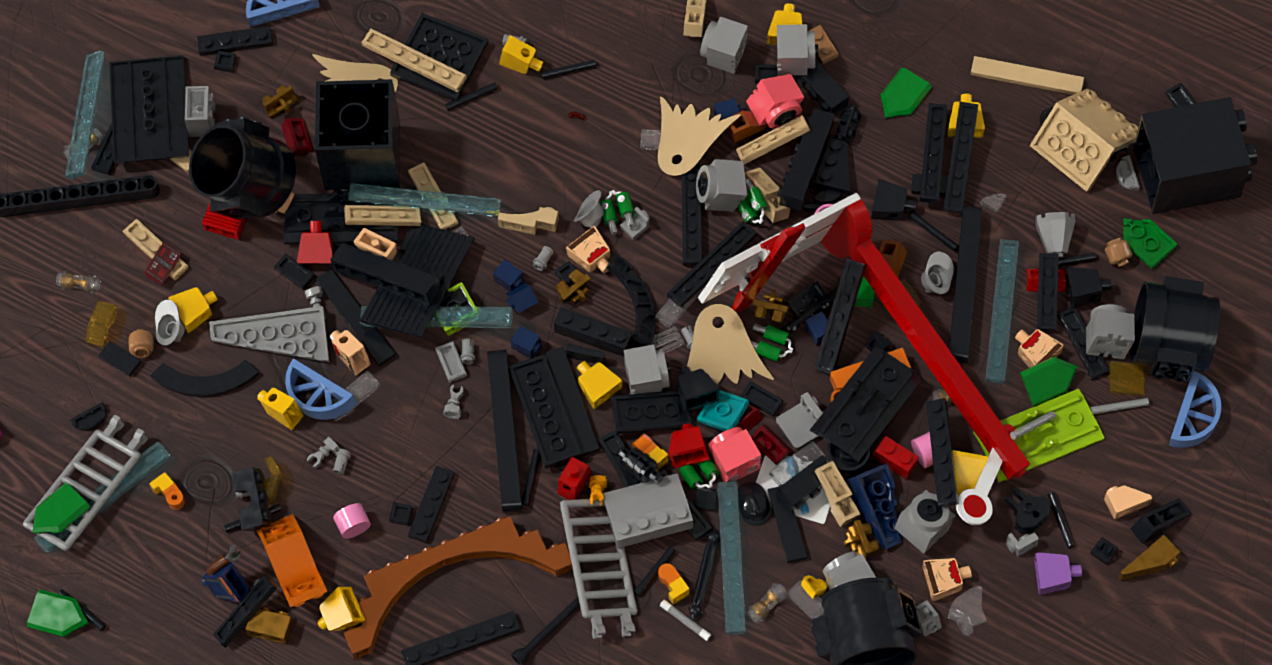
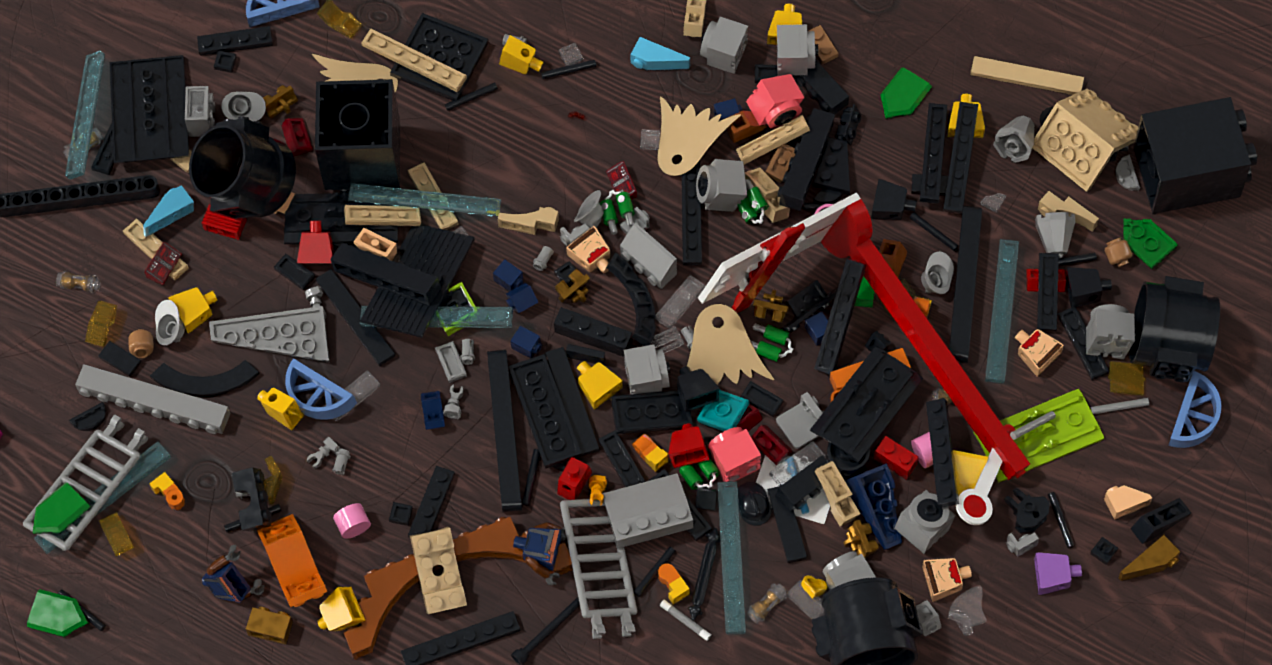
(116, 534): none -> clear yellow slope
(152, 399): none -> light grey brick
(171, 208): none -> medium azure slope
(243, 104): none -> light grey piece
(245, 611): black tile -> none
(340, 21): none -> clear yellow slope
(350, 351): light nougat torso -> none
(432, 410): none -> dark blue slope
(439, 591): none -> tan piece
(541, 549): none -> torso
(568, 238): none -> light grey bracket
(570, 54): none -> clear tile
(621, 179): none -> slope
(640, 465): black piece -> none
(648, 256): none -> light grey slope
(657, 57): none -> medium azure slope
(705, 269): black plate -> none
(780, 162): none -> medium nougat plate
(923, 304): none -> orange leg
(1016, 139): none -> light grey cone
(1047, 380): green tile -> none
(1051, 203): none -> tan slope
(1179, 96): black tile -> none

